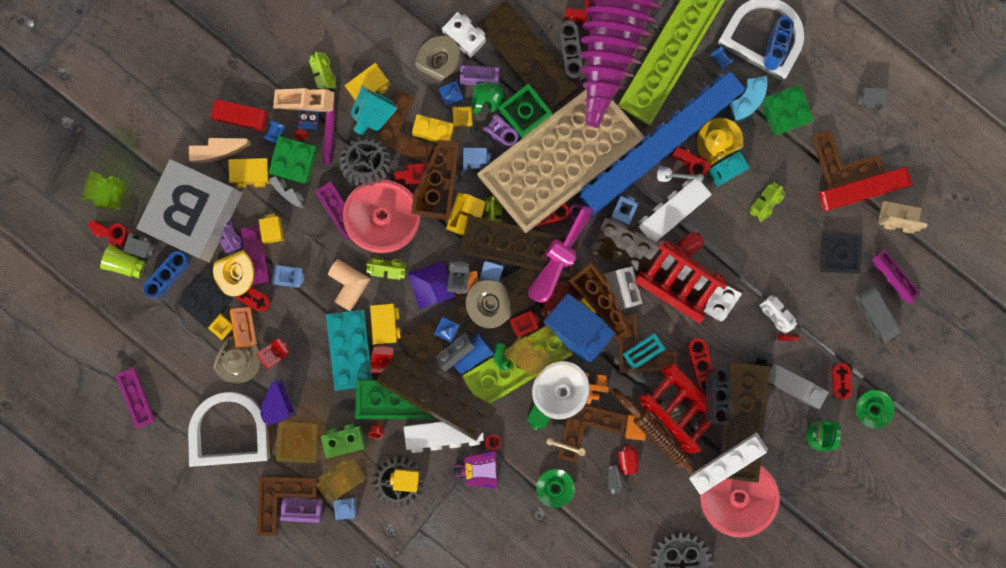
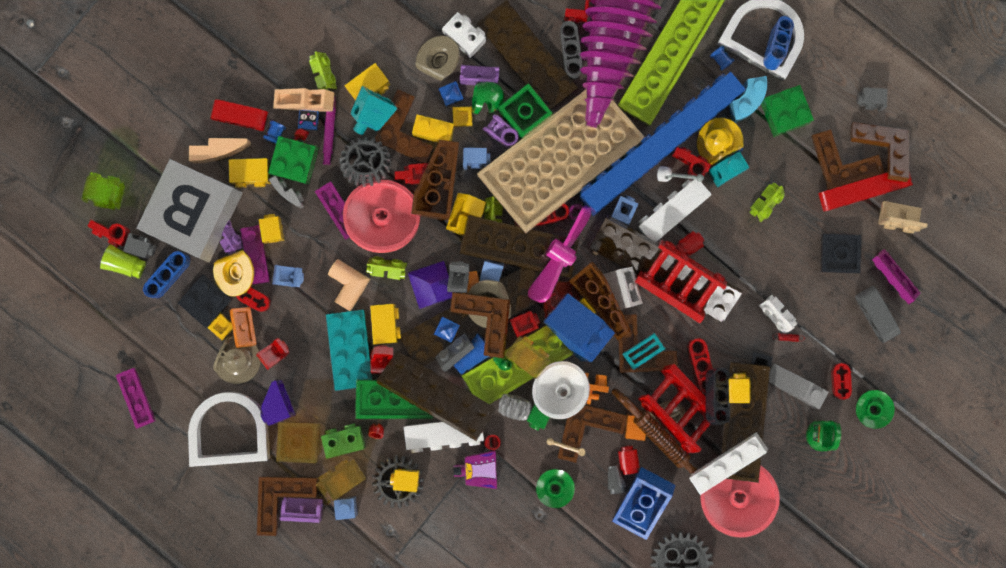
(497, 318): none -> reddish brown plate
(514, 407): none -> light grey gear
(644, 503): none -> blue slope
(739, 388): none -> yellow brick
(895, 139): none -> reddish brown plate

